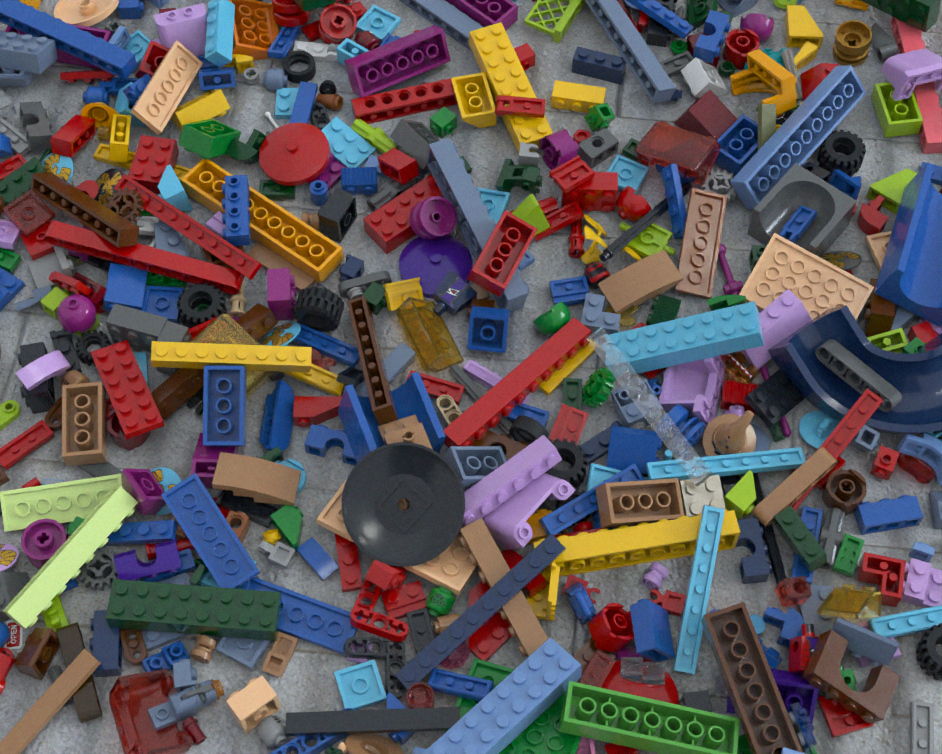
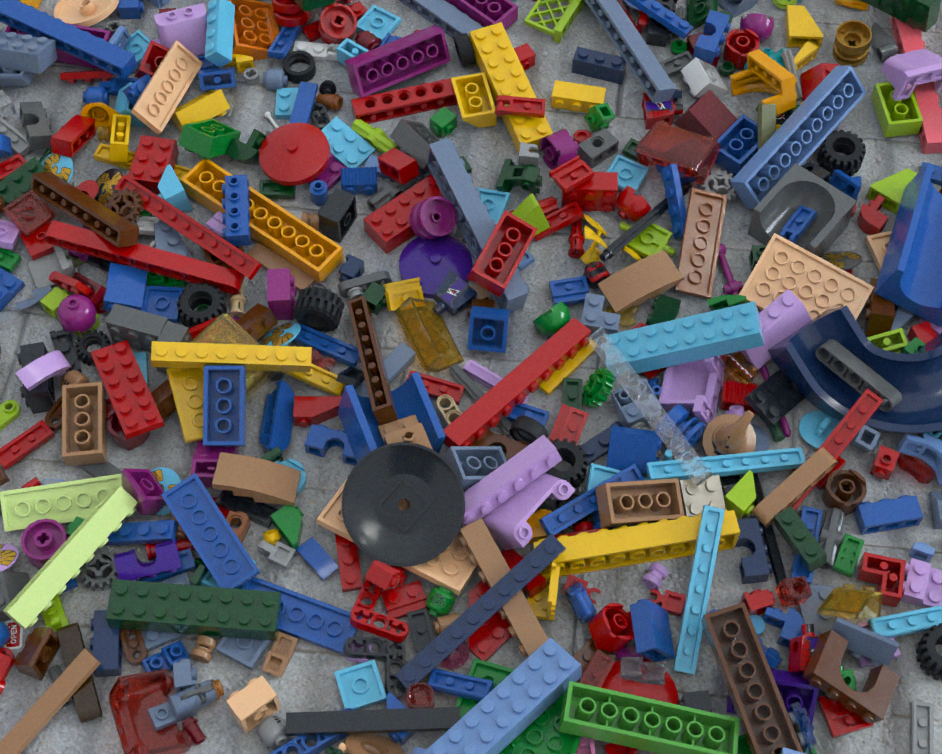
(187, 392): none -> yellow tile
(464, 50): none -> black tyre
(659, 111): none -> red torso
(758, 601): none -> red brick

